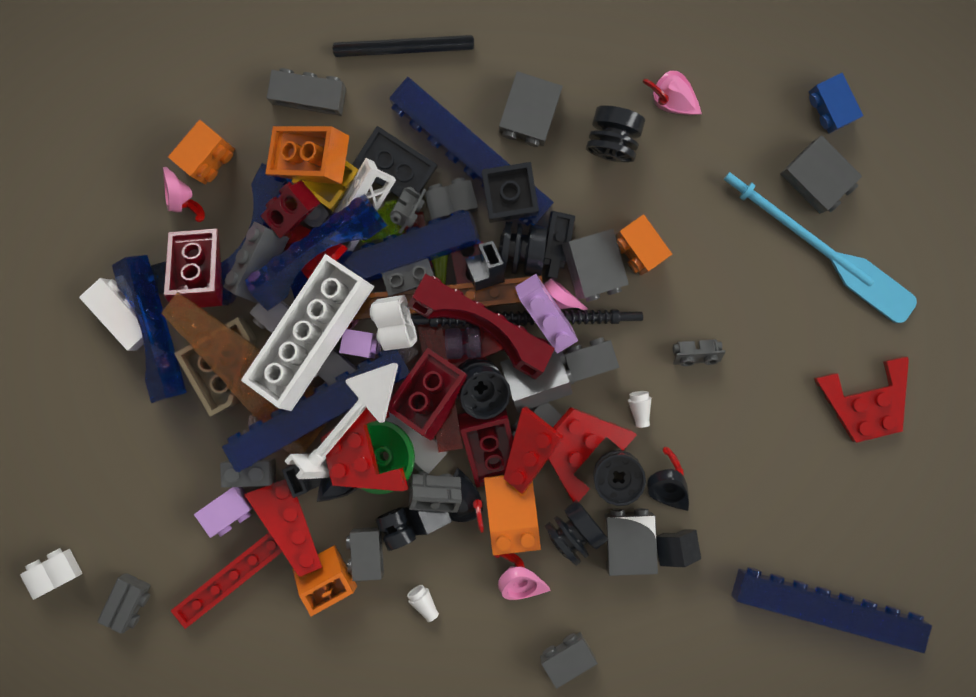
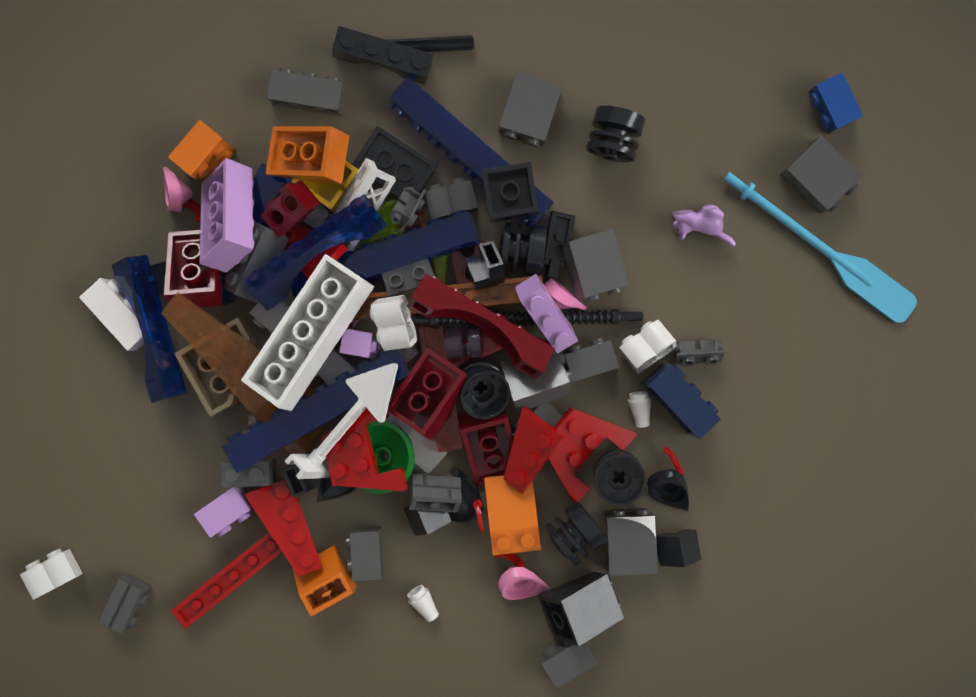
(226, 216): none -> lavender brick
(364, 48): none -> black arch
(395, 528): black wheel -> none
(581, 608): none -> slope
(642, 245): orange brick -> none
(647, 346): none -> white brick
(674, 94): bright pink piece -> none
(682, 400): none -> dark blue brick
(707, 221): none -> lavender animal
(831, 610): clear blue brick -> none
(873, 411): red wing -> none

